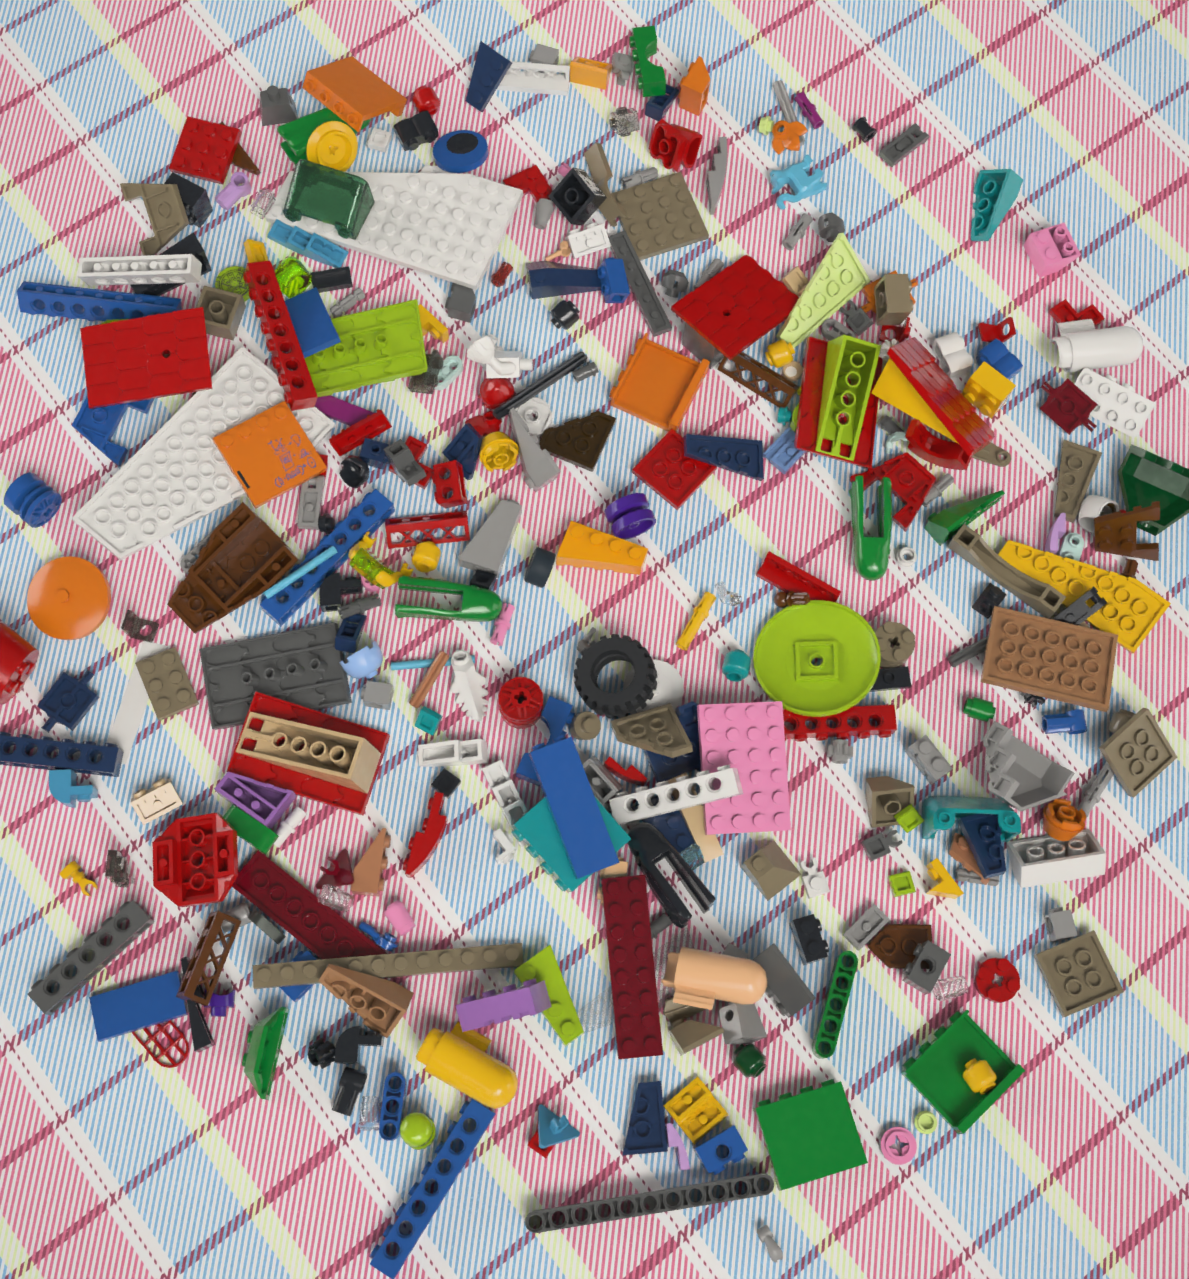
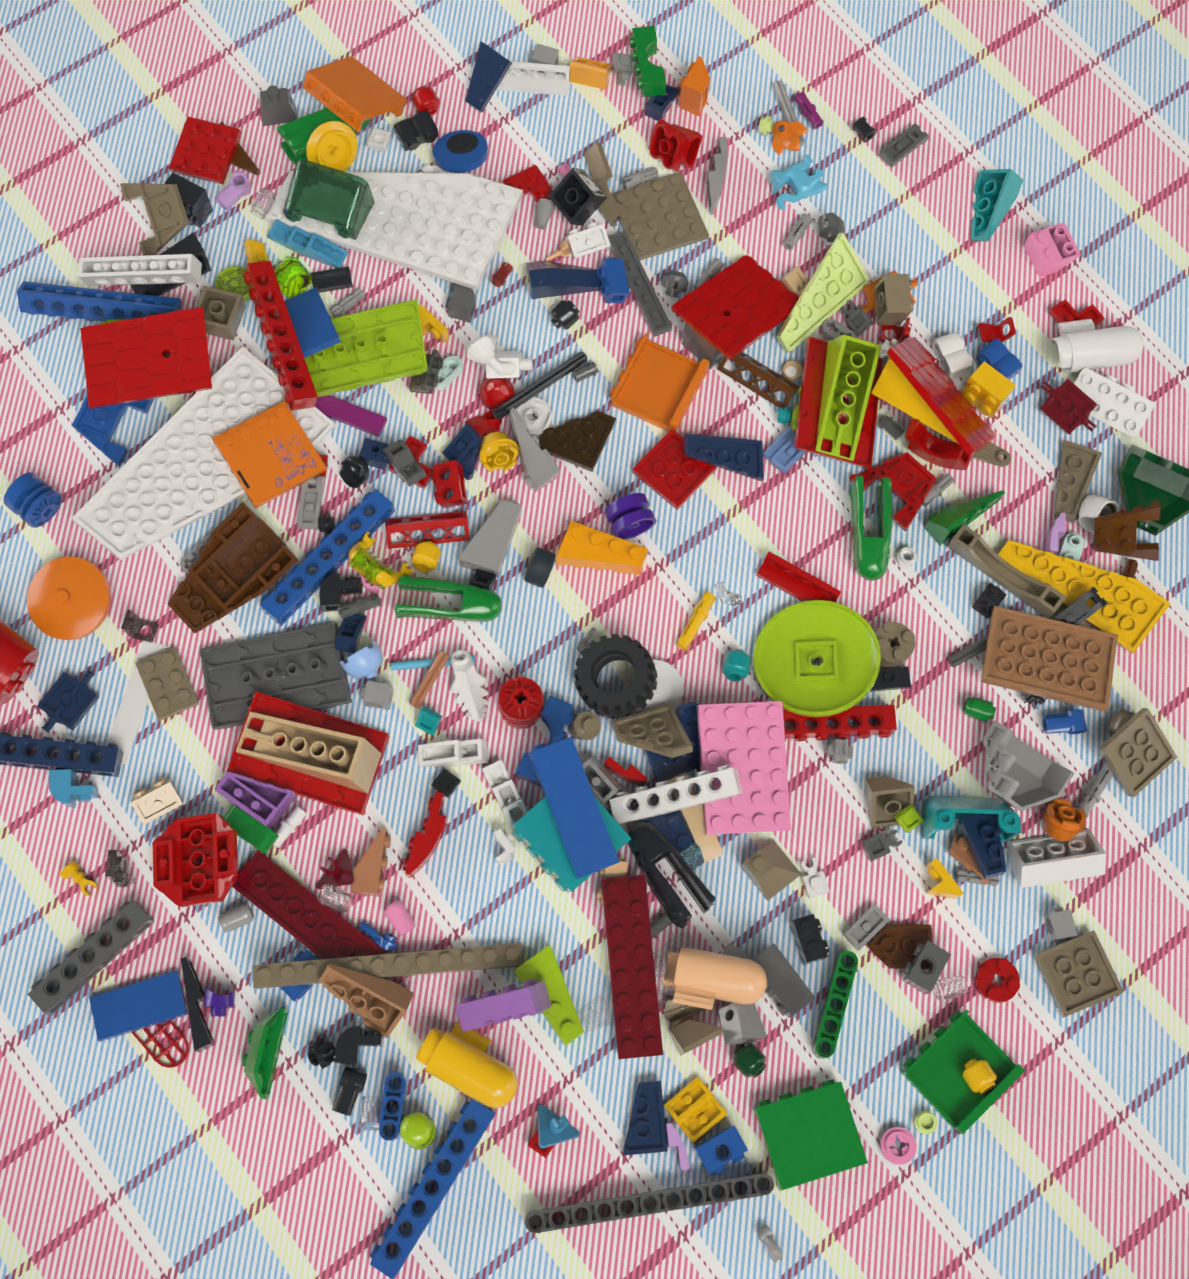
(200, 958): reddish brown fence -> none
(267, 927): pearl dark grey beam -> none
(300, 572): medium azure bar -> none
(356, 434): red plate -> none
(502, 624): bright pink pin -> none
(624, 121): clear smoke brick -> none
(779, 353): yellow head -> none
(791, 598): reddish brown axle -> none
(893, 438): light aqua piece -> none
(901, 884): lime tile -> none
(928, 759): light grey brick -> none

